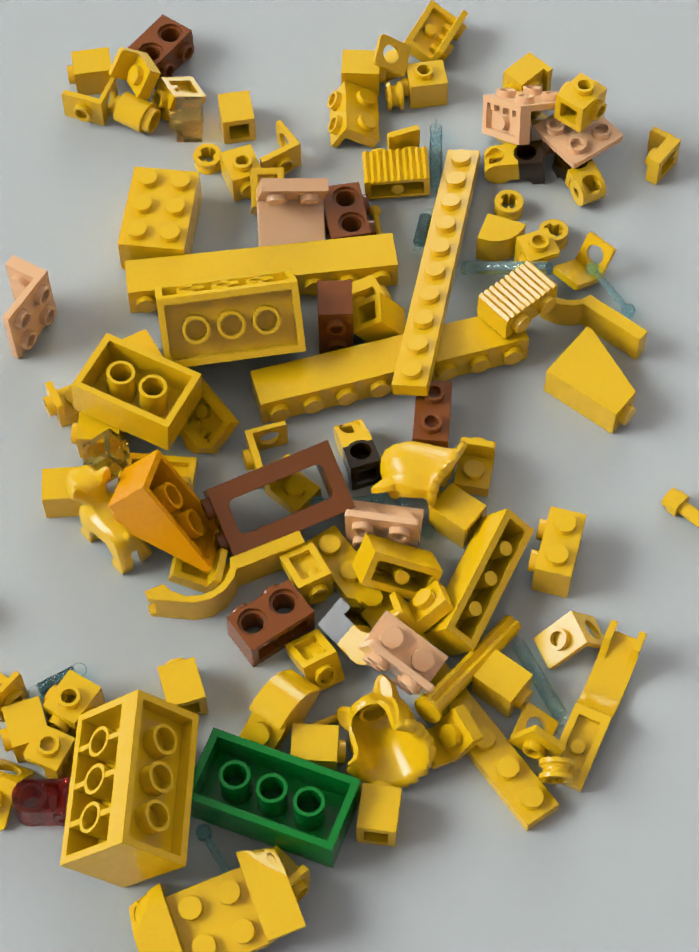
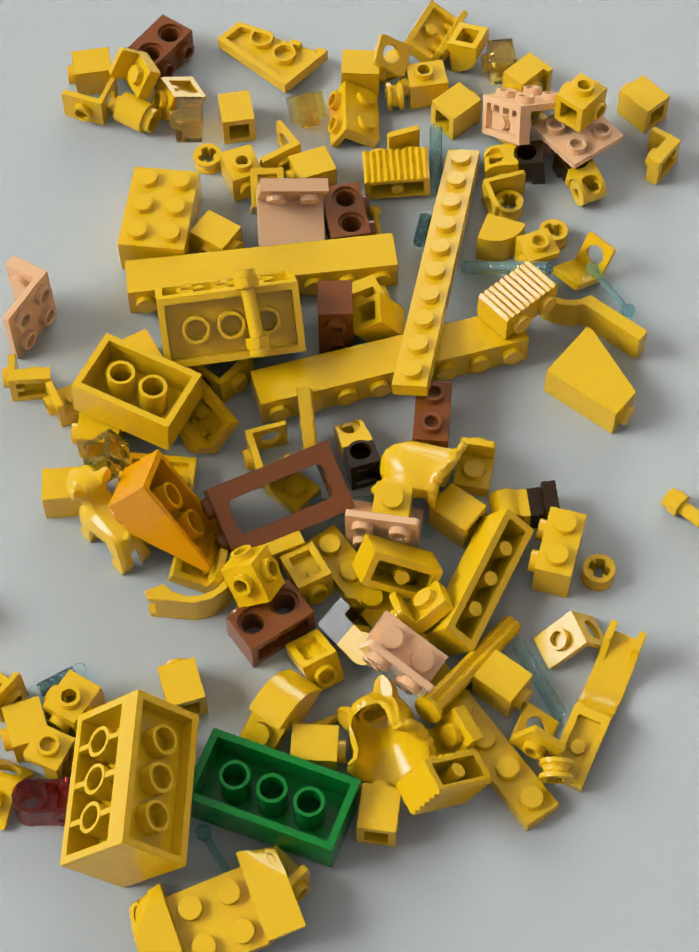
(25, 383): none -> yellow bracket
(215, 234): none -> yellow brick
(231, 382): none -> yellow bracket
(252, 575): none -> yellow brick
(258, 342): none -> yellow bar
(271, 58): none -> yellow wing
(306, 108): none -> clear yellow plate
(306, 417): none -> yellow tile
(312, 164): none -> yellow brick
(393, 499): none -> yellow brick
(443, 781): none -> yellow brick
(456, 110): none -> yellow brick
(466, 45): none -> yellow brick
(498, 58): none -> clear yellow plate
(498, 183): none -> yellow bracket
(527, 503): none -> leg
(599, 561): none -> yellow bush
(642, 103): none -> yellow brick

